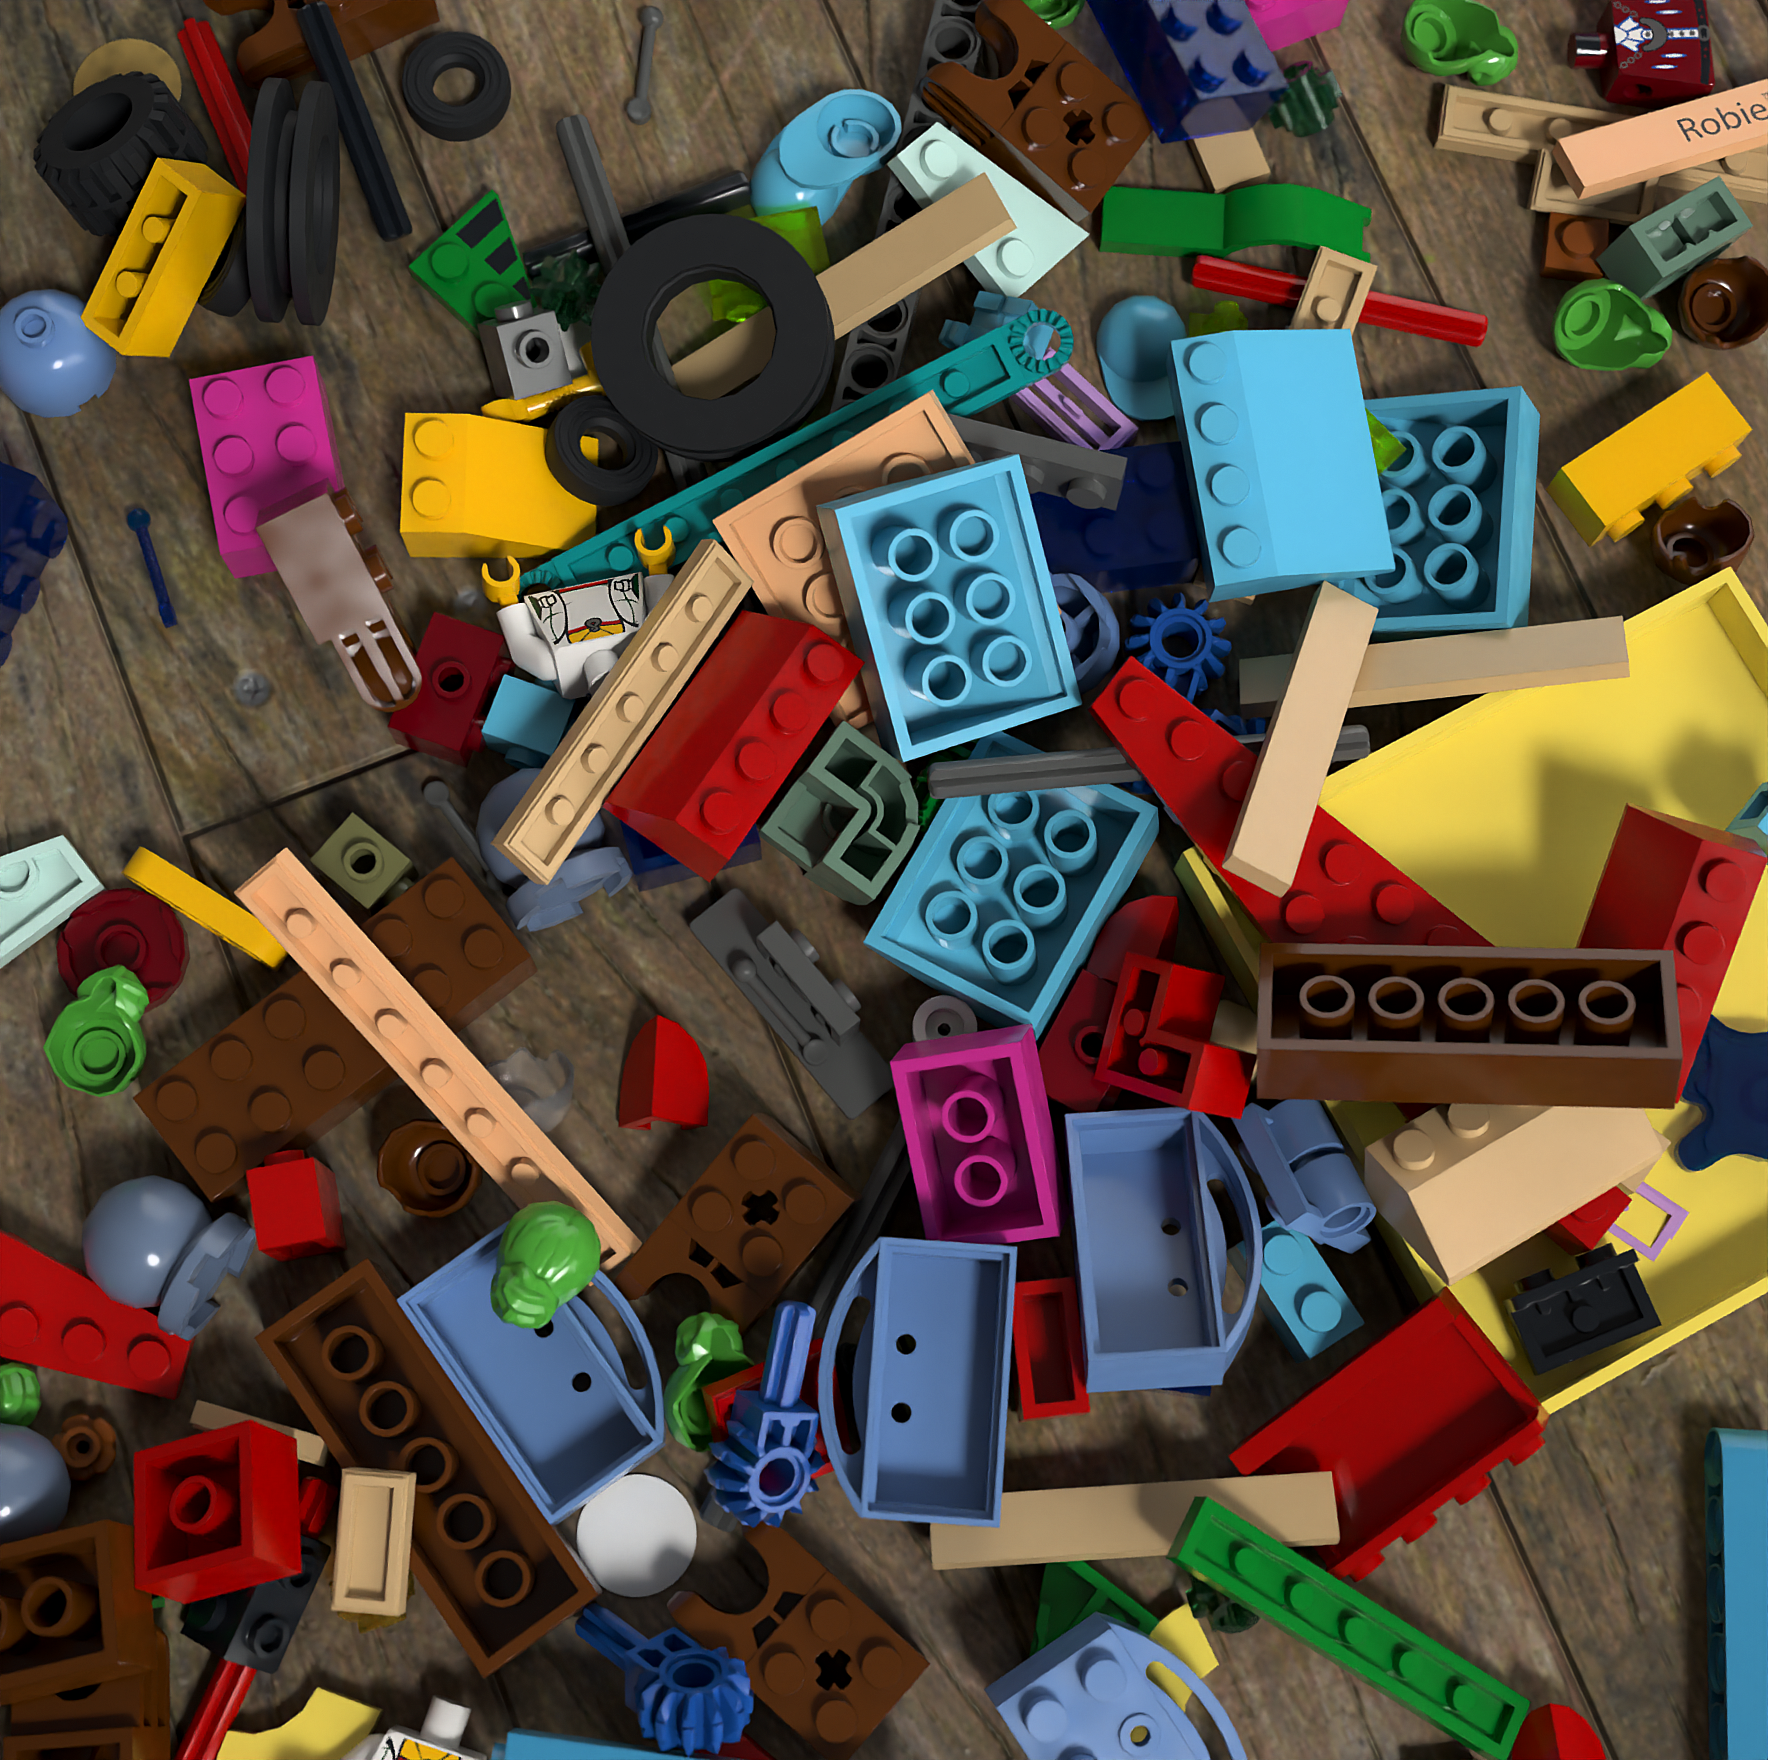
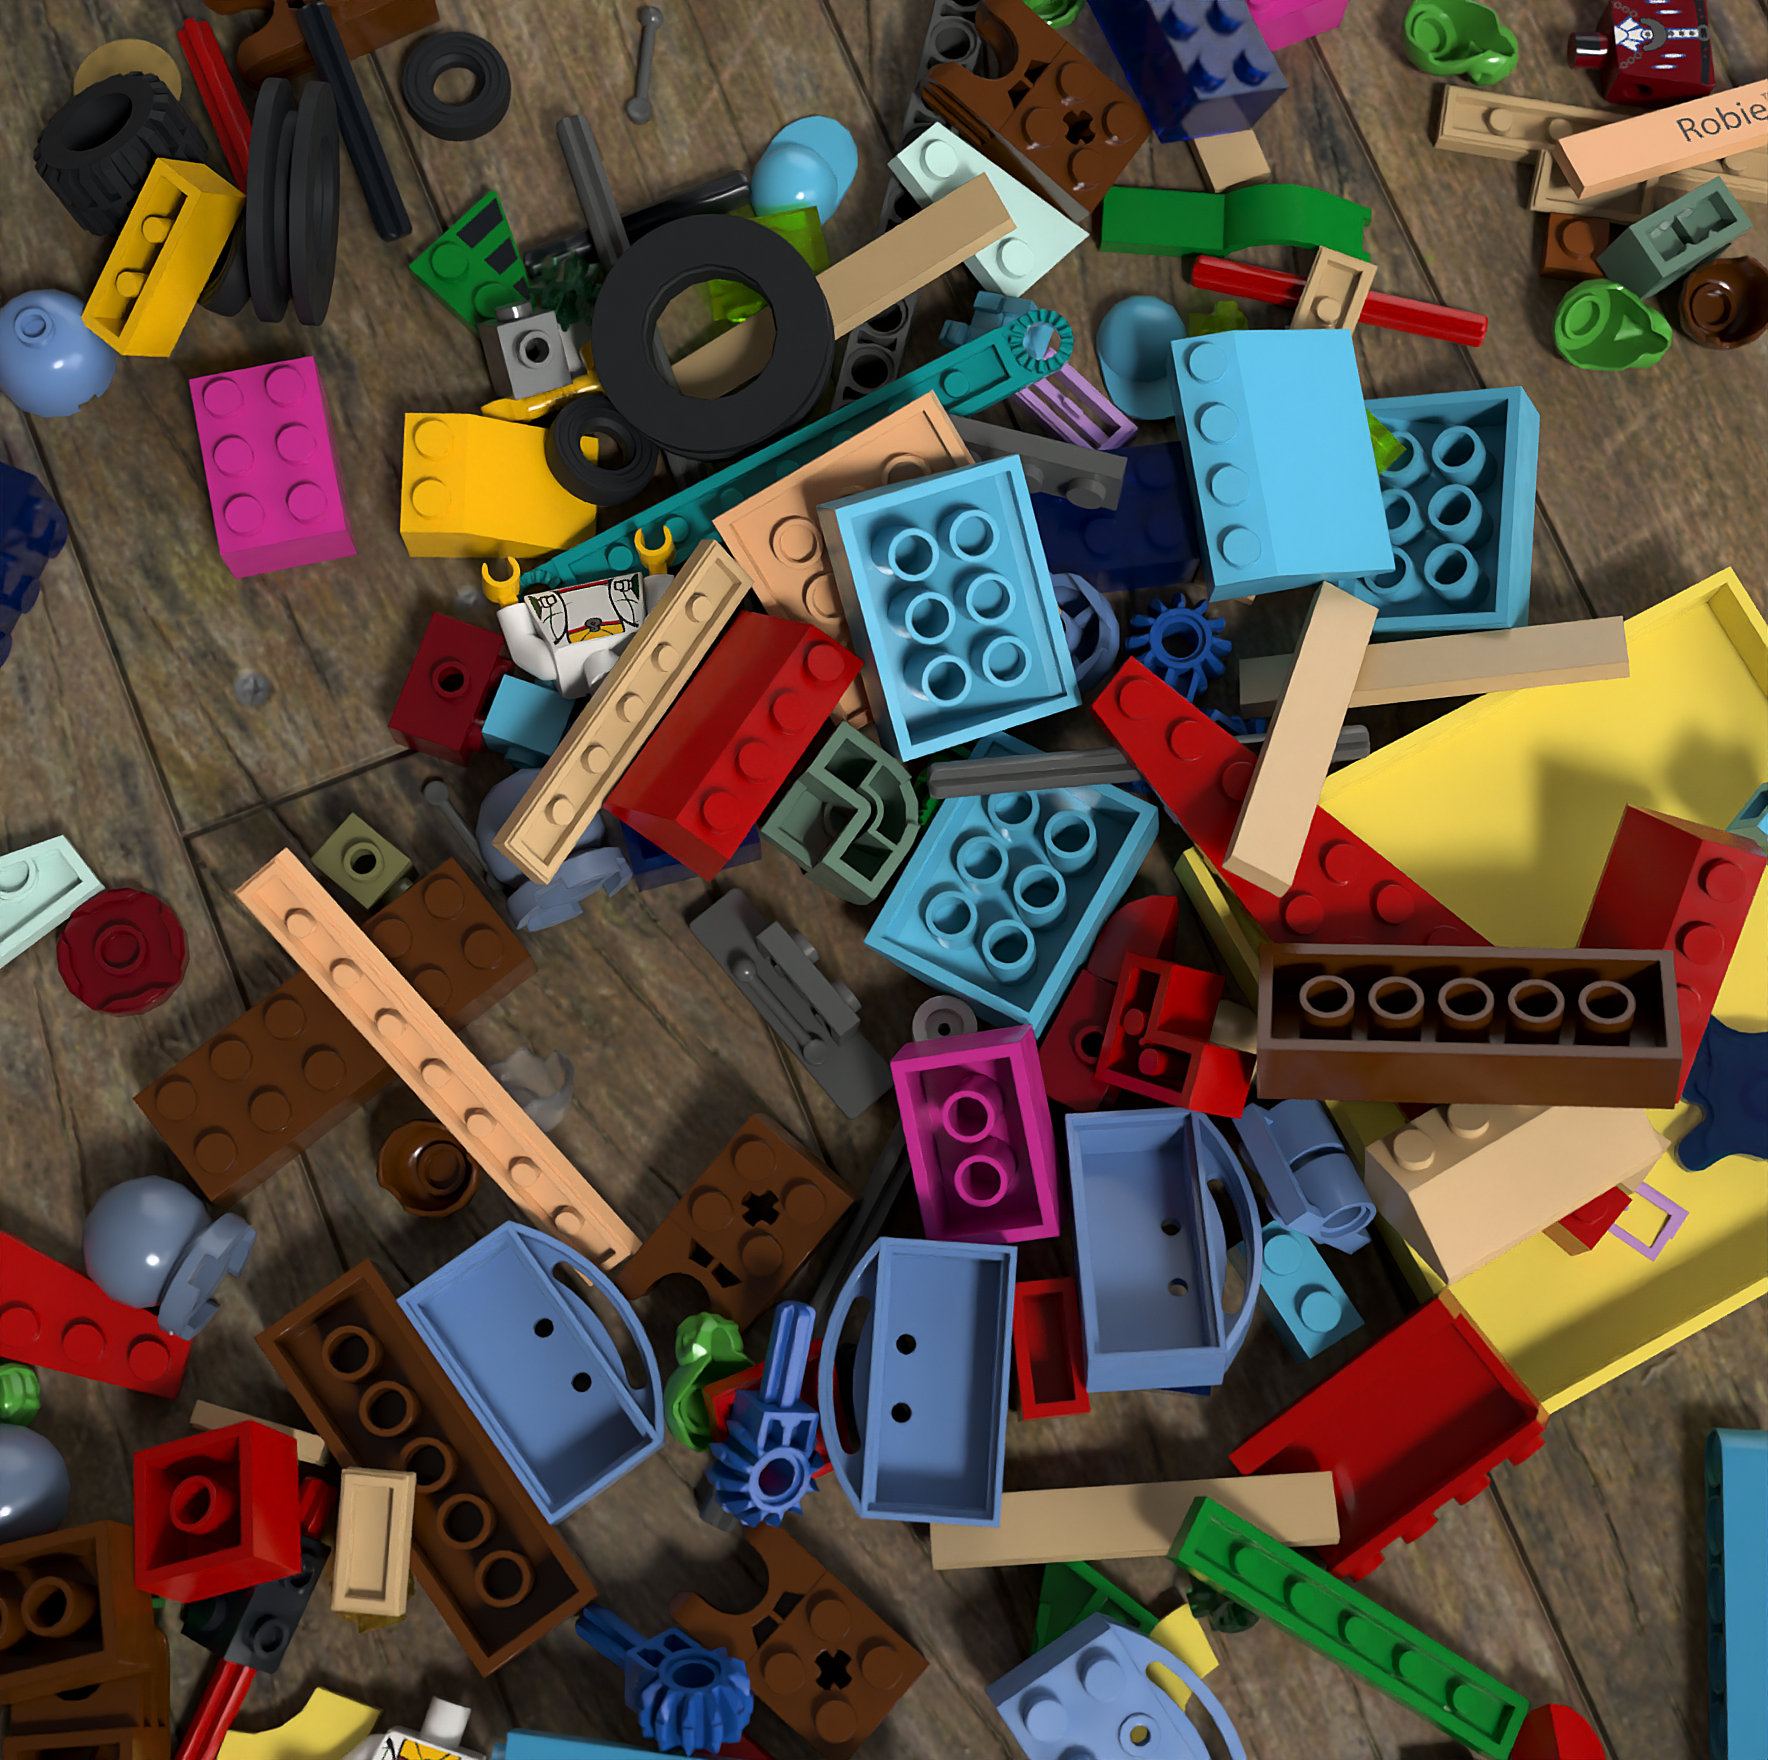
(98, 1036): bright green hair -> none
(102, 1446): dark orange plate -> none
(139, 521): clear blue hinge -> none
(204, 907): yellow beam -> none
(295, 1207): red brick -> none
(343, 590): brick -> none
(543, 1263): bright green hair -> none
(637, 1536): white sticker -> none
(664, 1079): red brick -> none
(839, 139): medium azure cap -> none
(1308, 101): clear green gear -> none
(1581, 1310): black bracket -> none
(1650, 461): yellow brick -> none
(1701, 540): reddish brown hair -> none

